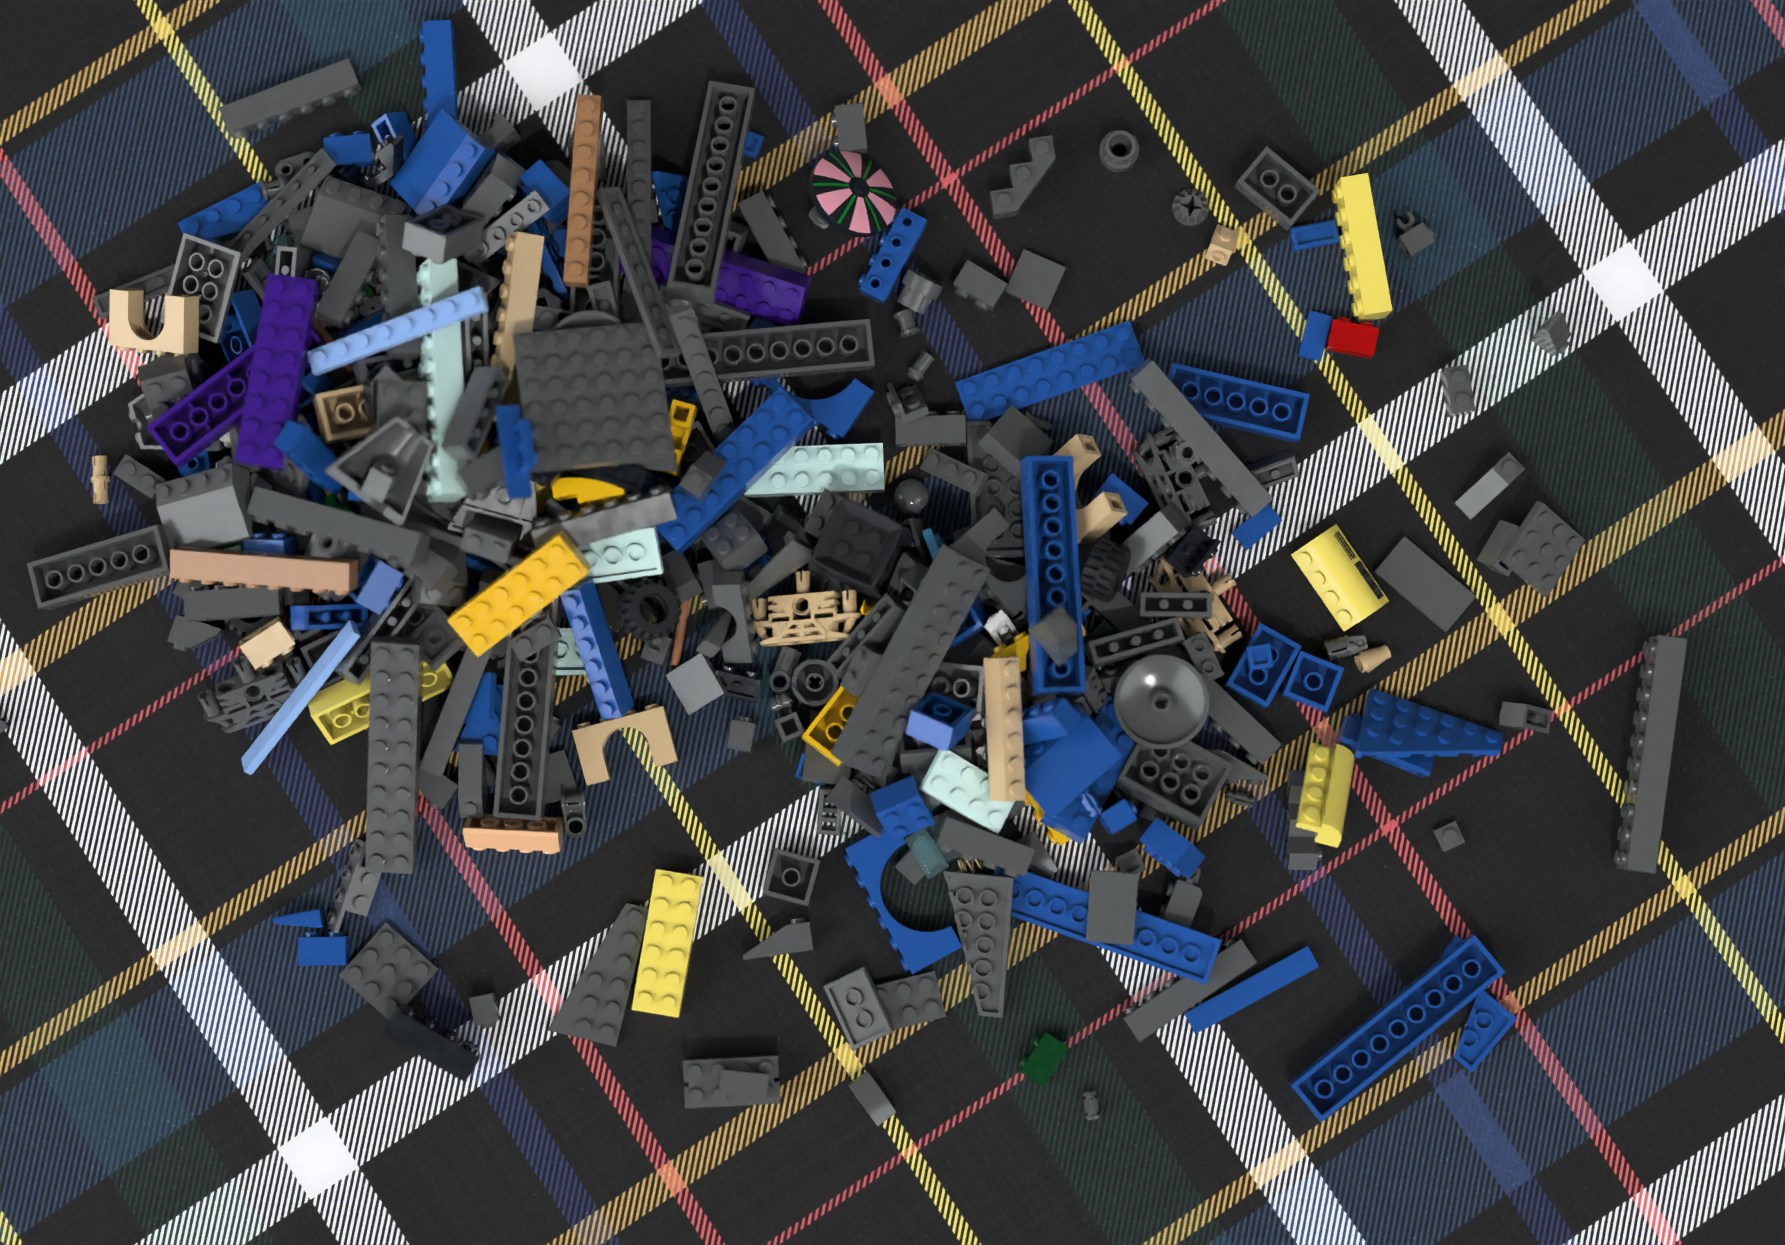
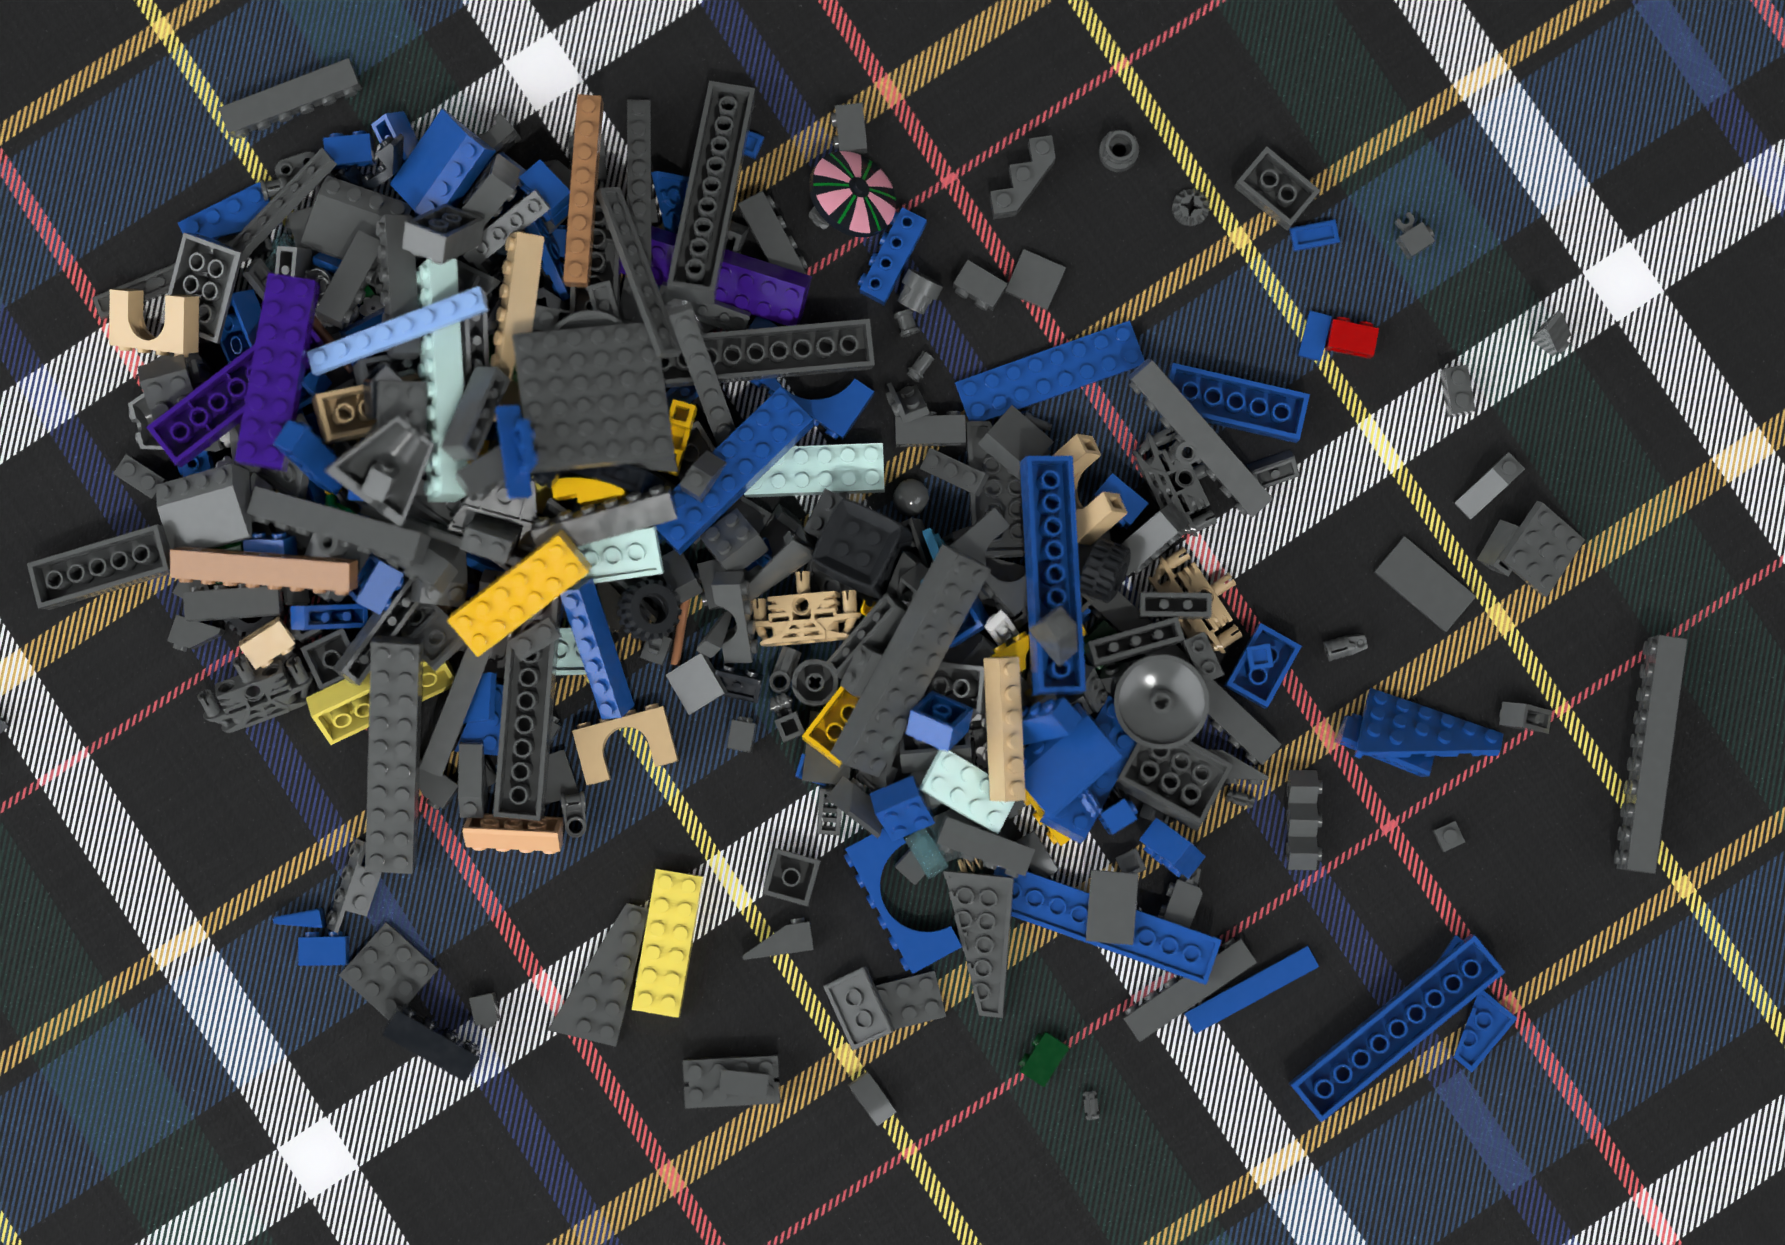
(100, 479): tan pin -> none
(300, 697): light blue tile -> none
(439, 69): blue brick -> none
(1192, 552): black bracket -> none
(1221, 245): tan bracket -> none
(1255, 528): blue tile -> none
(1312, 682): blue brick -> none
(1326, 792): light yellow brick -> none
(1340, 577): light yellow brick -> none
(1362, 248): light yellow brick -> none
(1371, 658): tan cone -> none

